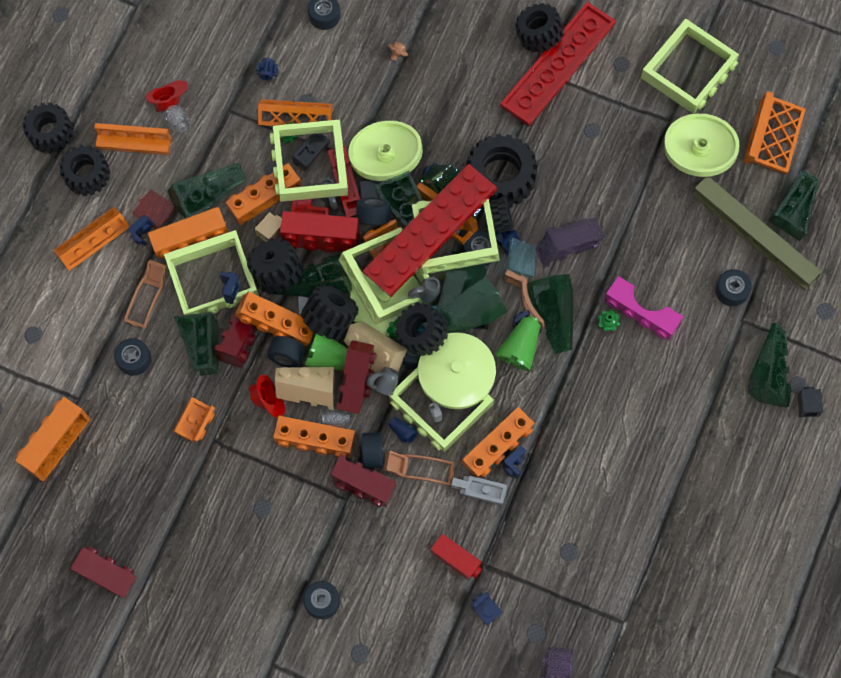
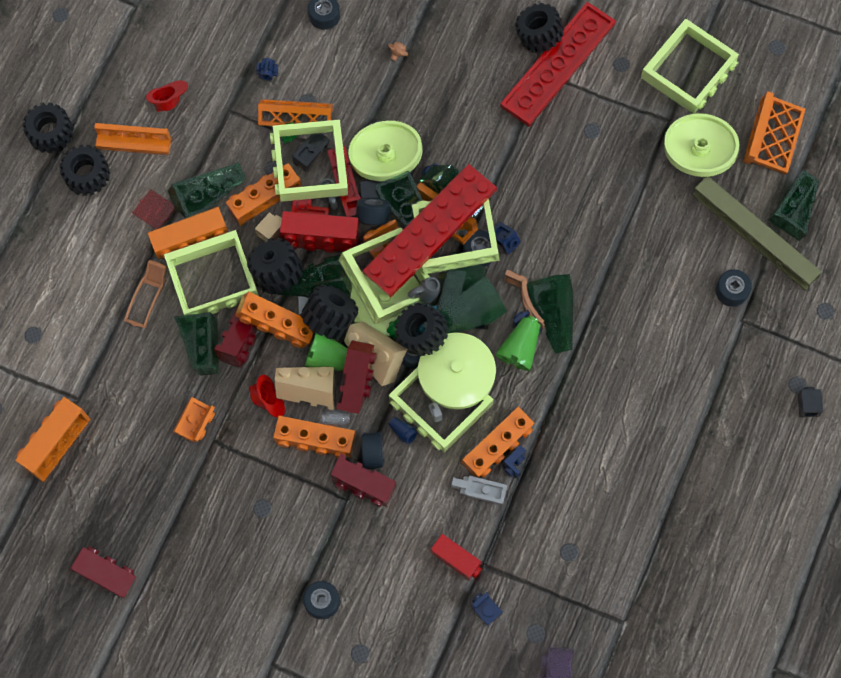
(91, 238): orange fence -> none
(127, 351): black wheel -> none
(140, 227): dark blue bracket -> none
(177, 119): clear head -> none
(231, 286): dark blue bracket -> none
(286, 351): black wheel -> none
(384, 381): dark grey piece -> none
(397, 464): nougat piece -> none
(501, 215): black tyre -> none
(510, 150): black tyre -> none
(521, 257): clear light blue piece -> none
(569, 239): clear purple wedge -> none
(608, 320): green plant -> none
(661, 322): dark pink arch -> none
(768, 377): clear green wedge -> none

